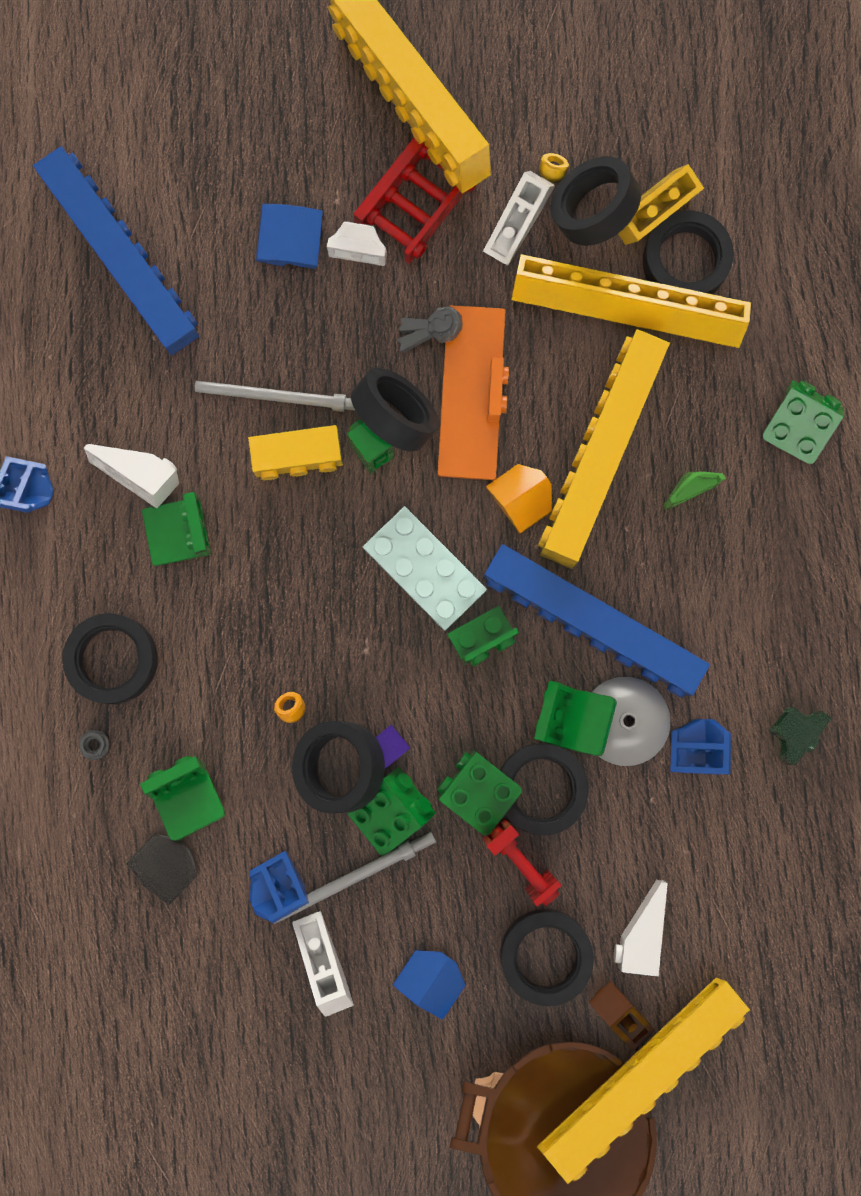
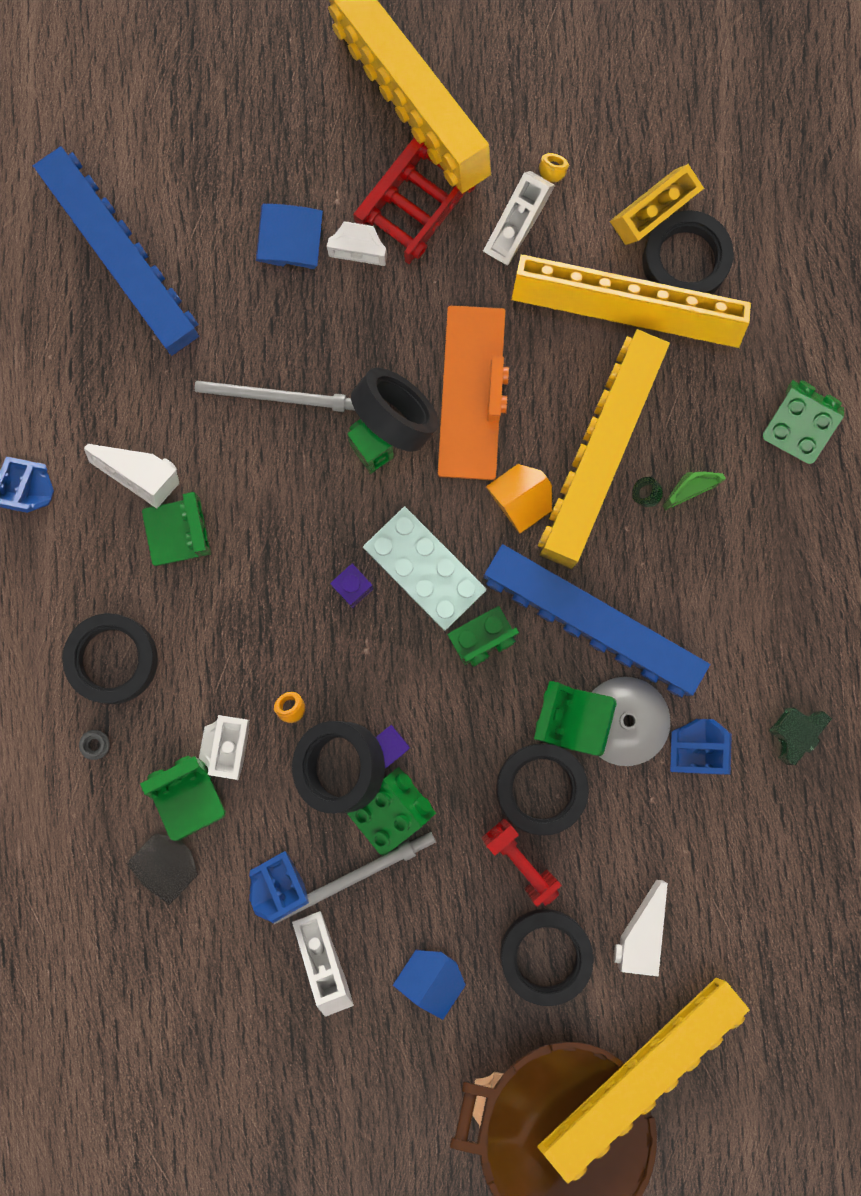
(225, 746): none -> white slope
(295, 452): yellow brick -> none
(352, 585): none -> dark purple brick
(441, 325): dark grey piece -> none
(478, 792): green bracket -> none
(608, 221): black tyre -> none
(621, 1015): reddish brown slope -> none
(655, 496): none -> clear green piece

